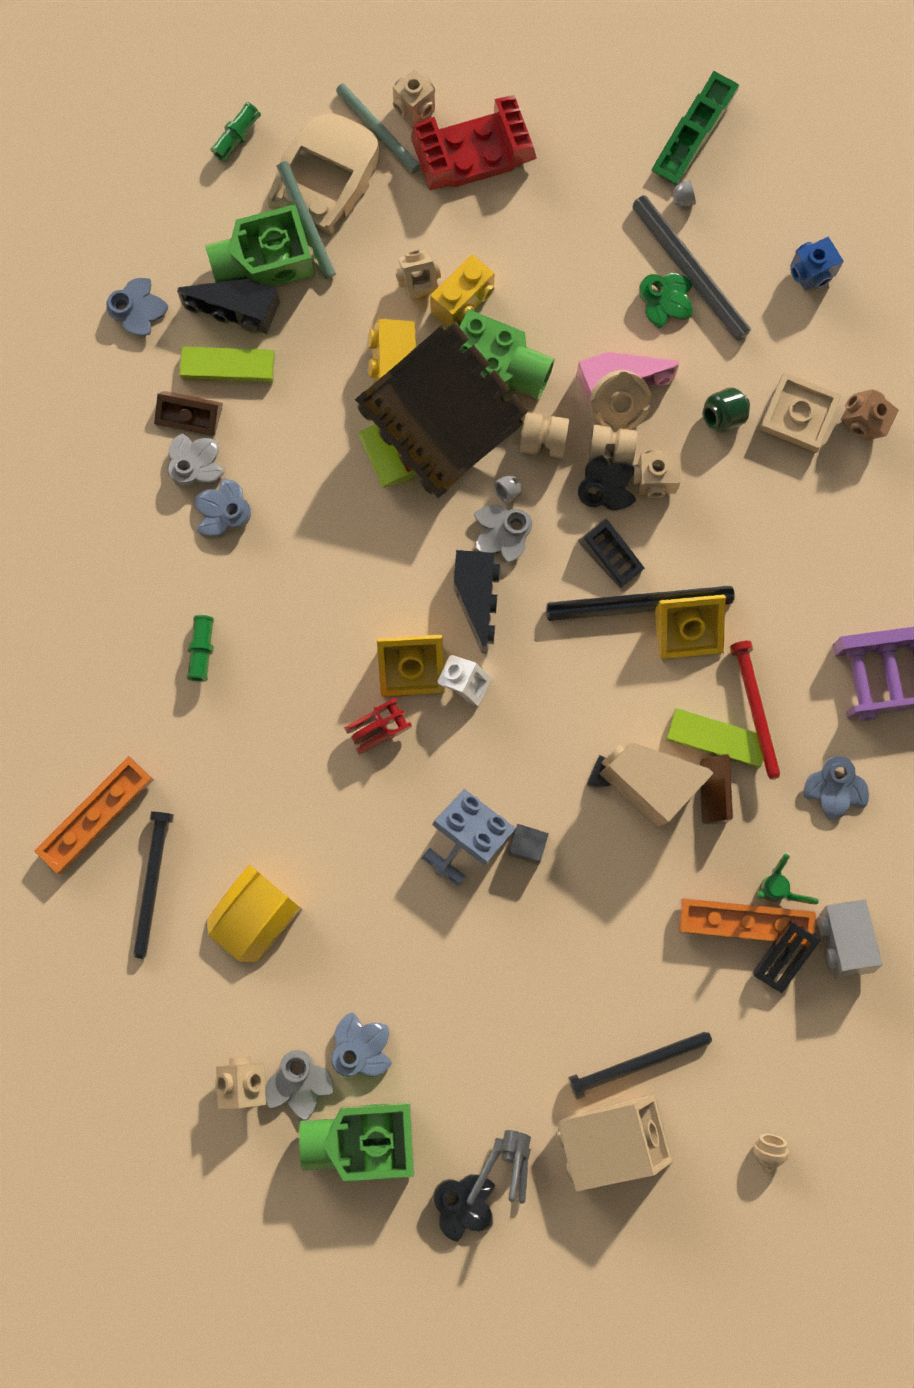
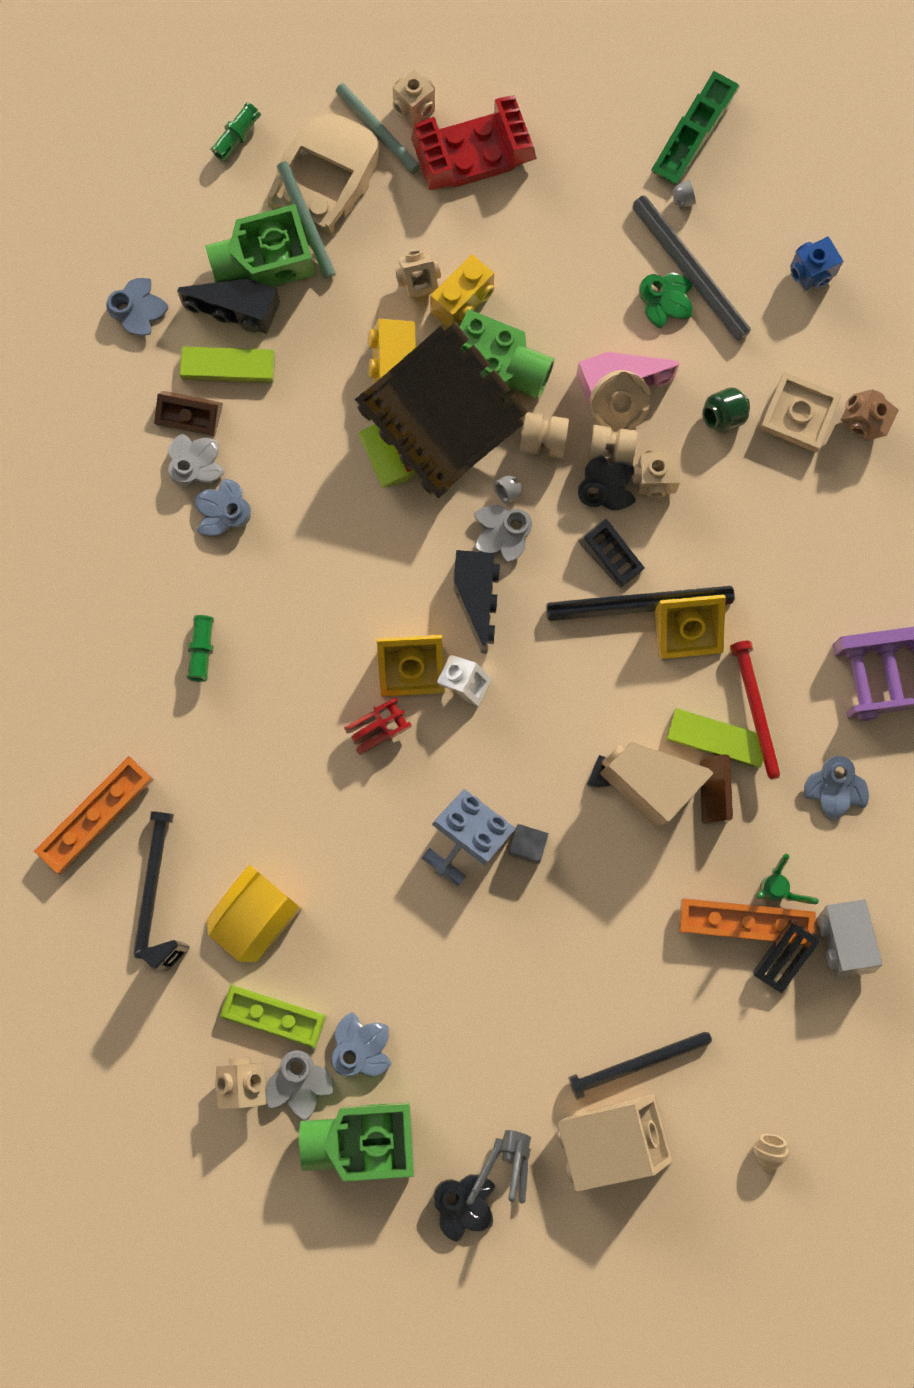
(164, 955): none -> black slope
(273, 1016): none -> lime tile

